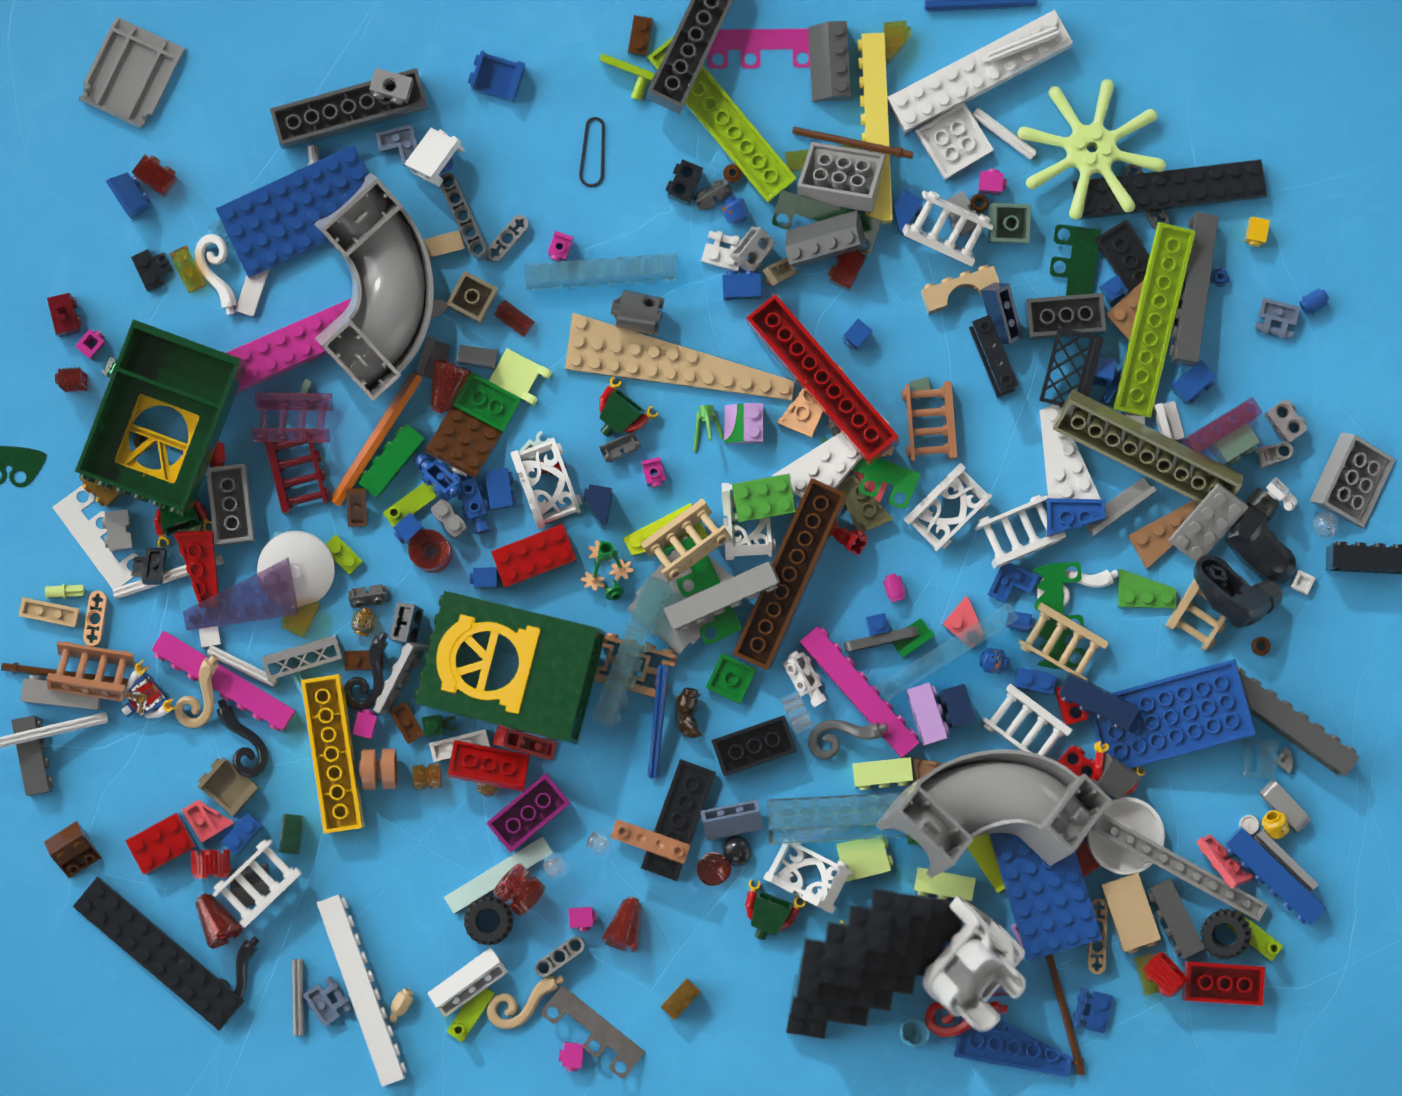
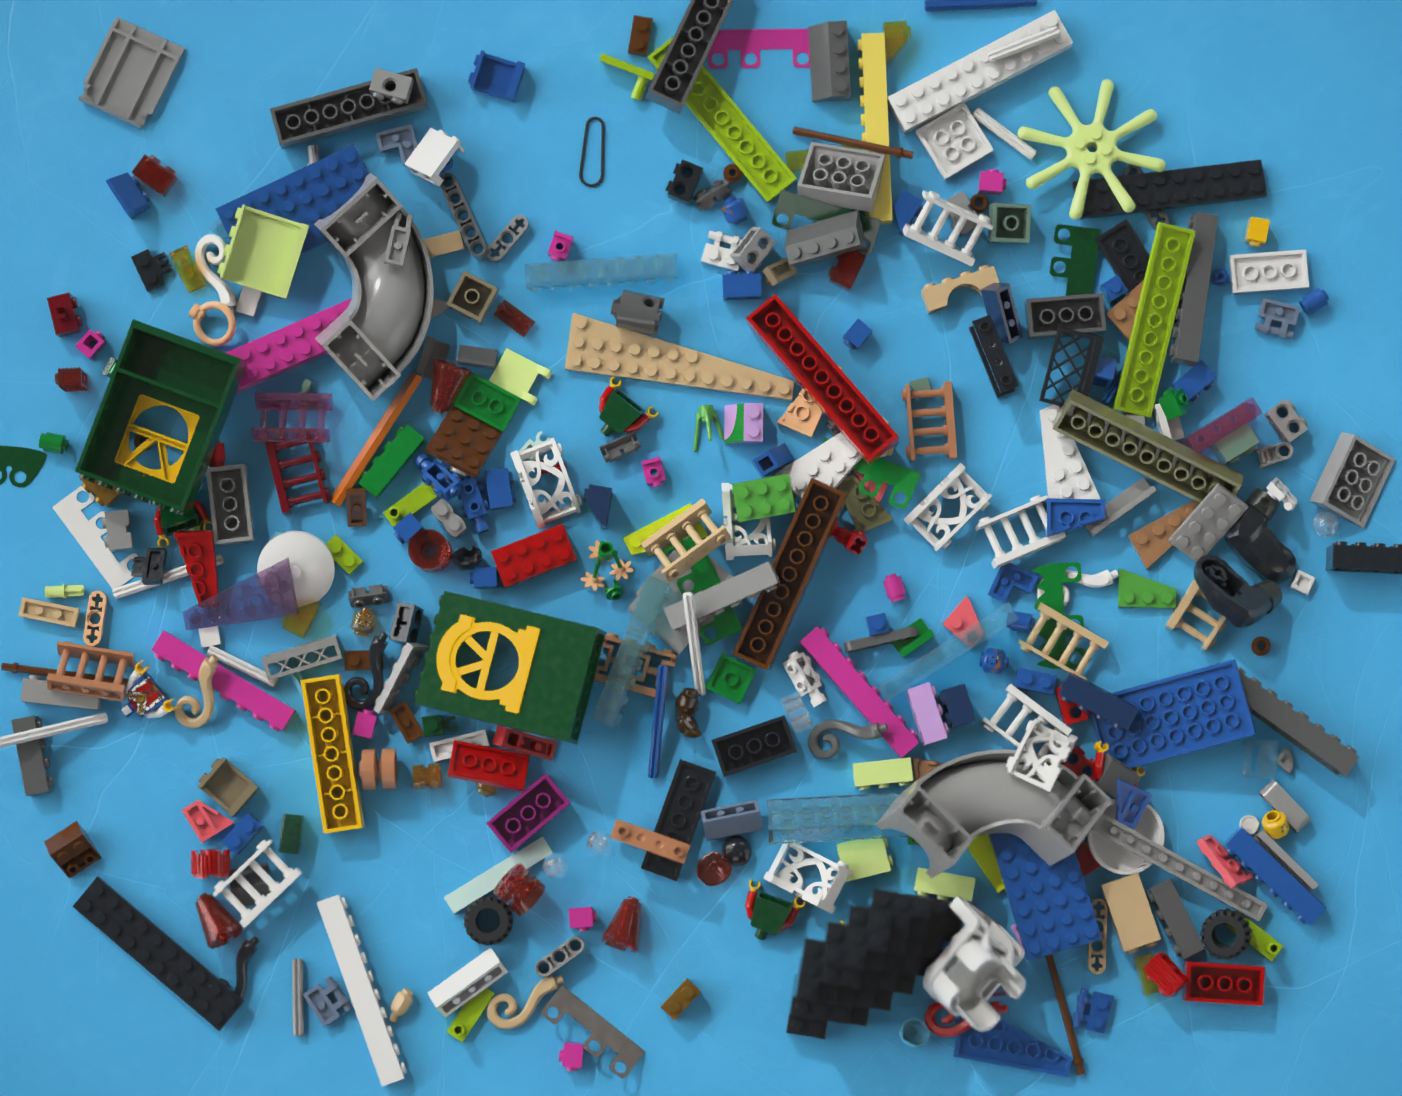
(53, 442): none -> green brick
(161, 843): red brick -> none
(199, 311): none -> light nougat piece
(230, 722): black plant -> none
(263, 251): none -> yellowish green panel
(398, 242): none -> light grey hinge
(467, 559): none -> black hair
(694, 644): none -> white axle
(772, 460): none -> blue slope
(1046, 773): none -> white fence
(1130, 803): none -> blue wing
(1174, 403): none -> green brick
(1269, 271): none -> white plate

